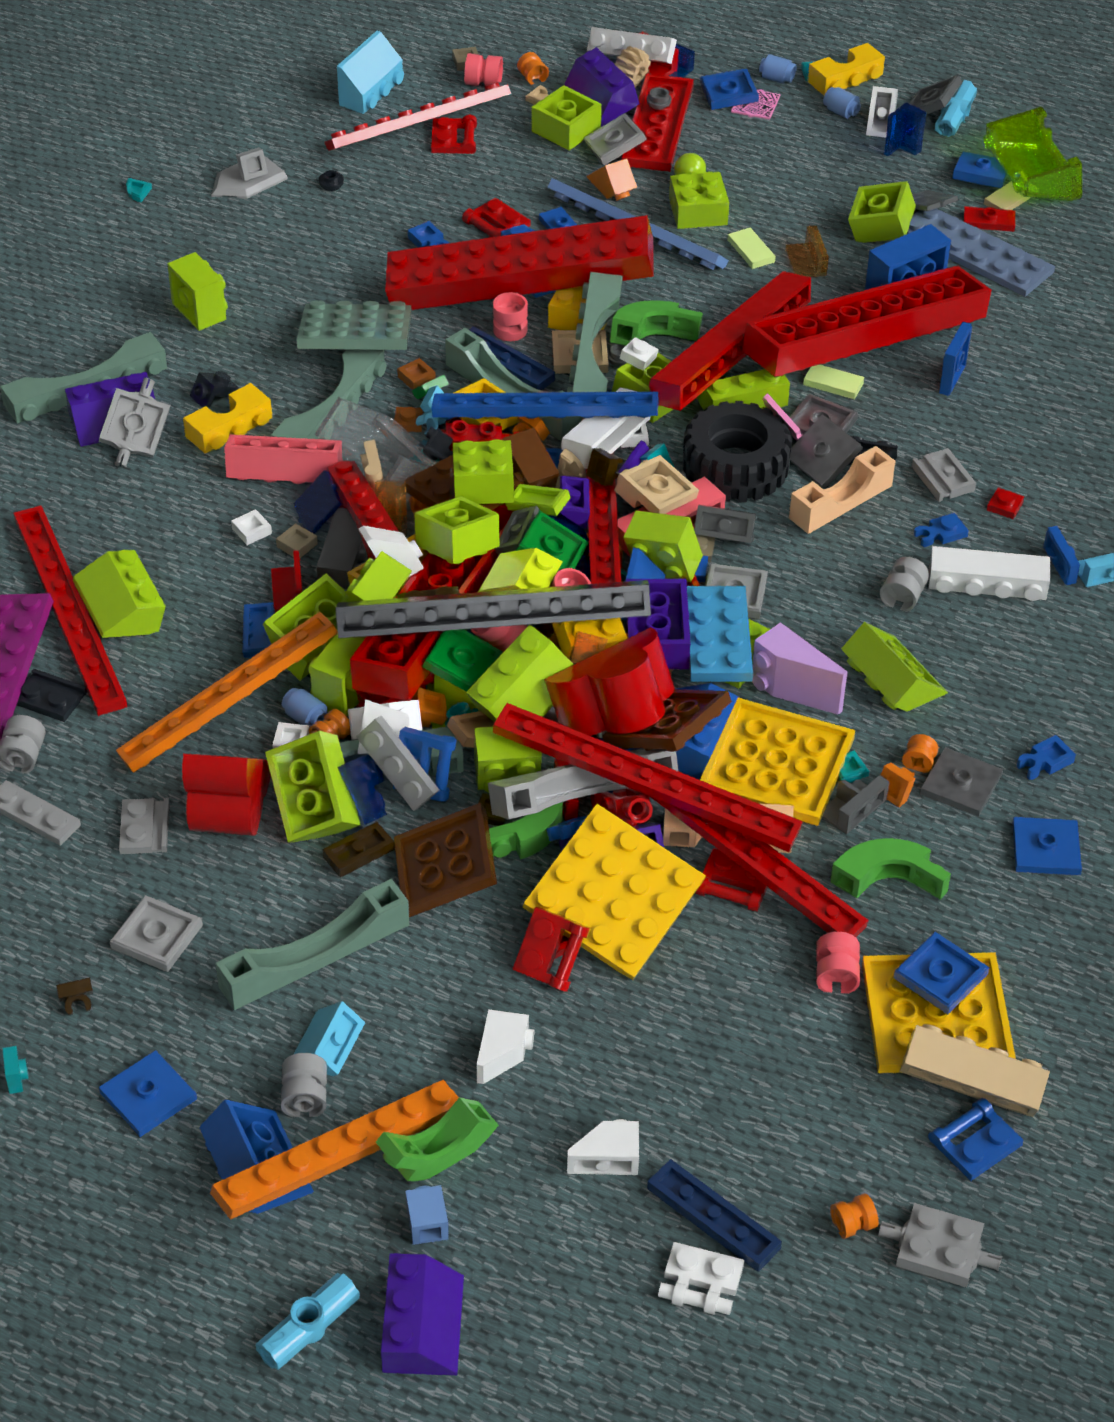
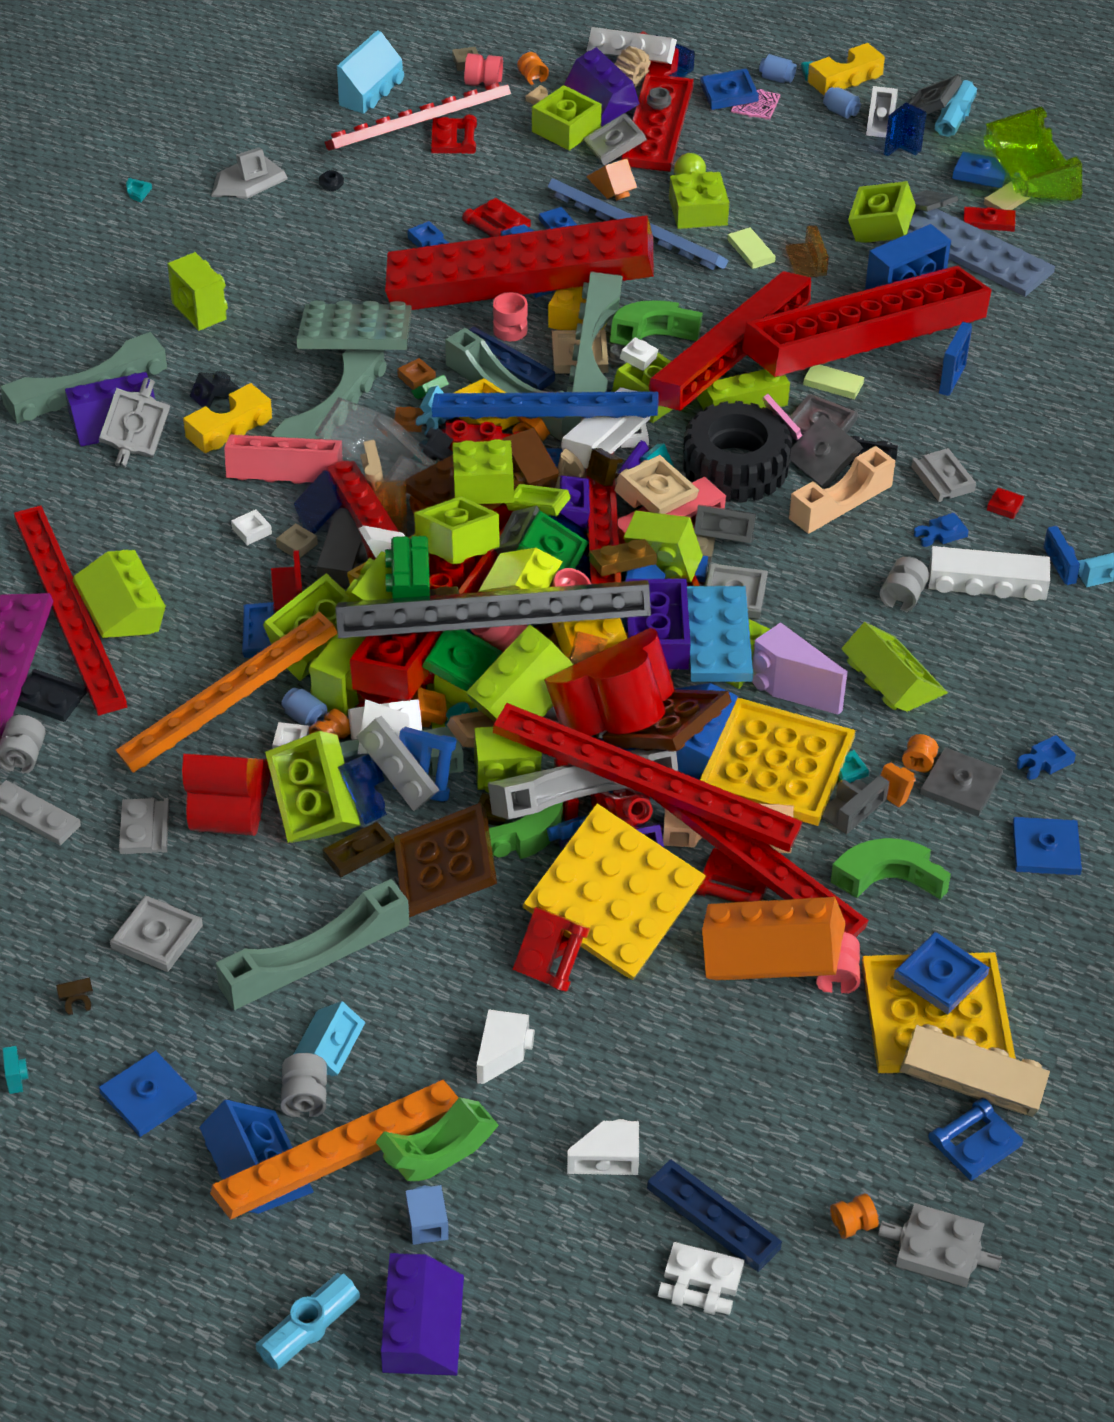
(409, 567): none -> green brick
(623, 557): none -> pearl gold plate
(772, 938): none -> orange slope

